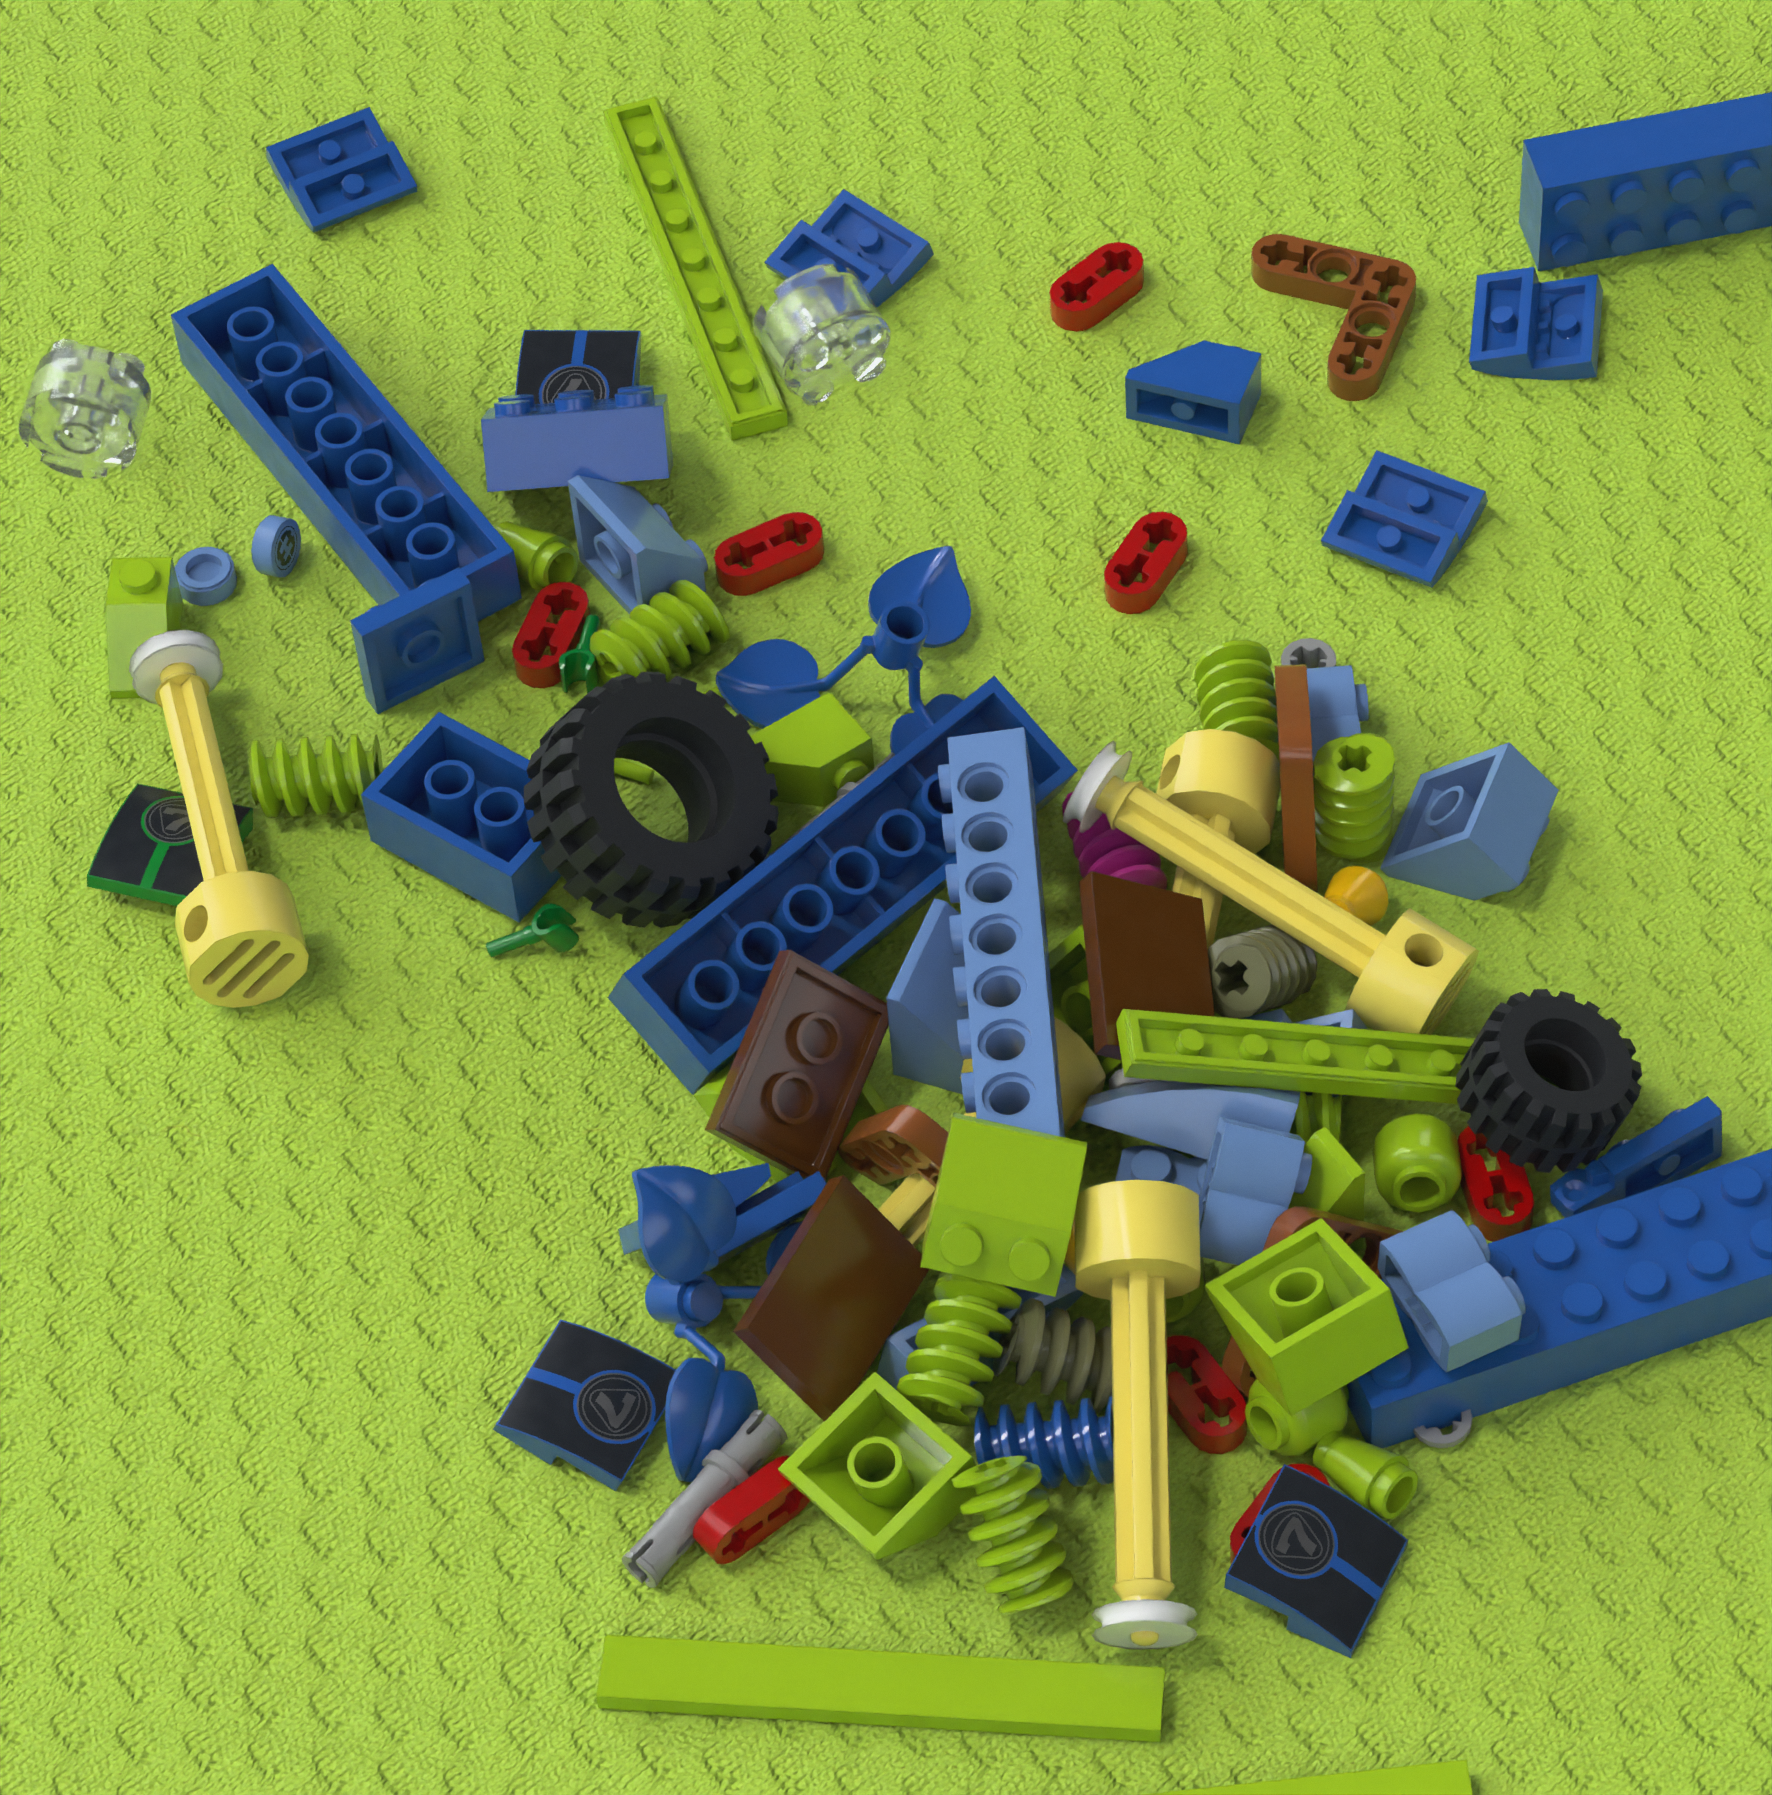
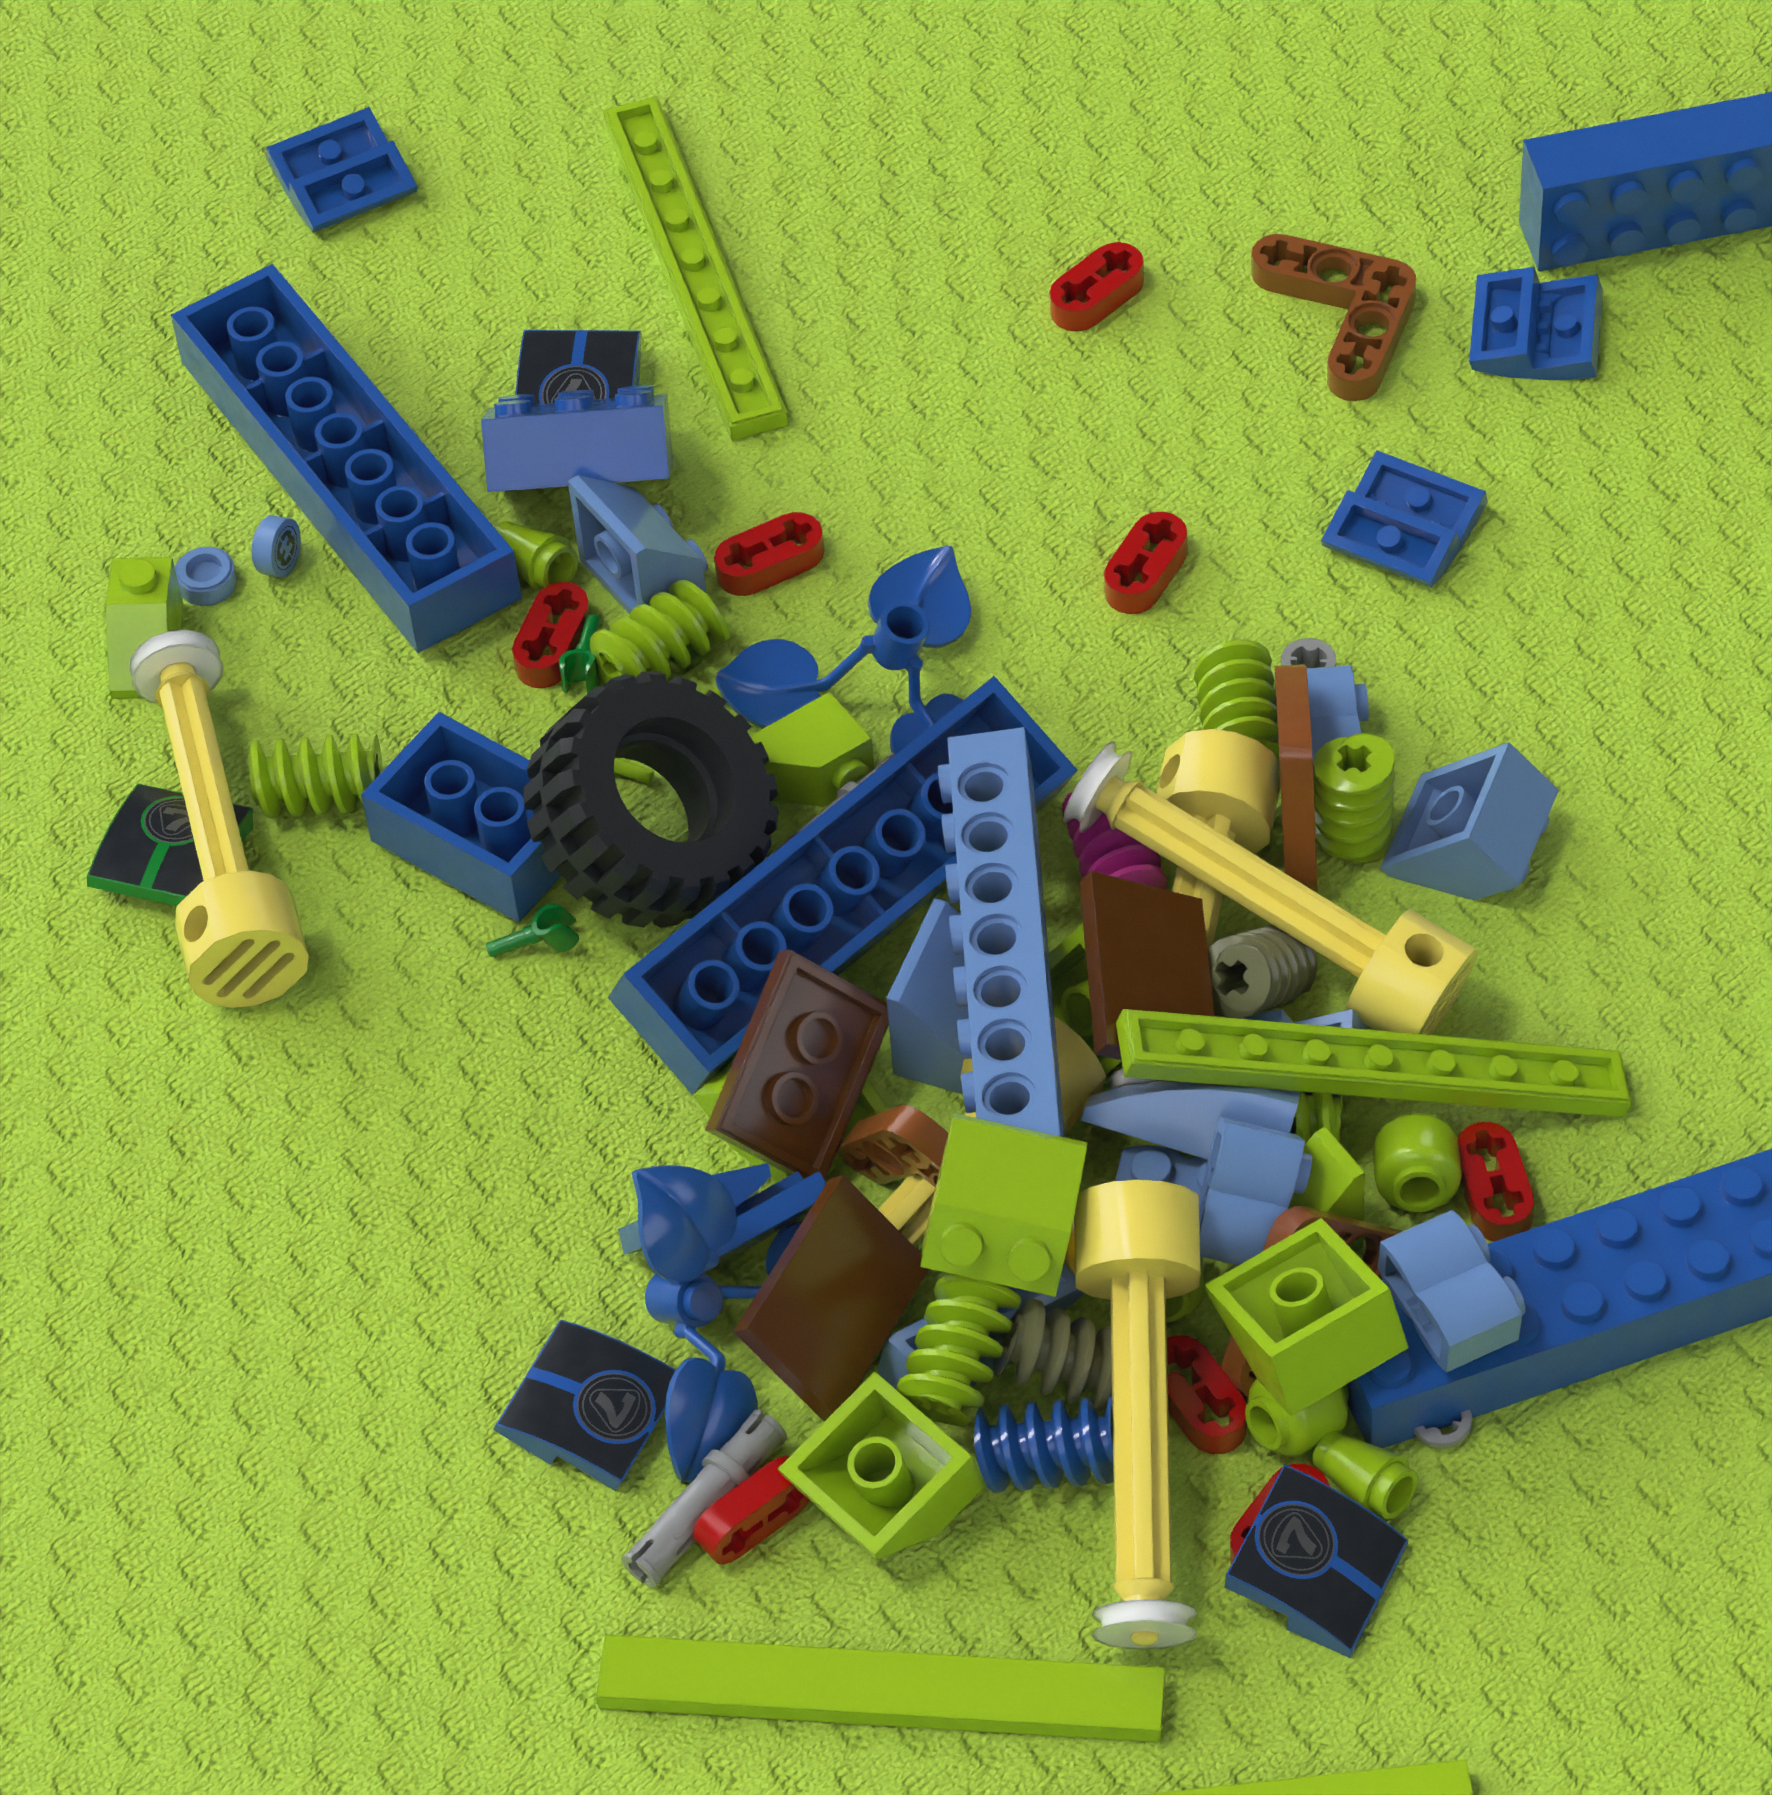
(86, 409): clear brick -> none
(417, 640): blue plate -> none
(823, 332): clear brick -> none
(856, 238): blue slope -> none
(1016, 1531): lime piece -> none
(1197, 390): blue slope -> none
(1359, 893): yellow cone -> none
(1524, 1111): black tyre -> none
(1657, 1157): blue hinge -> none

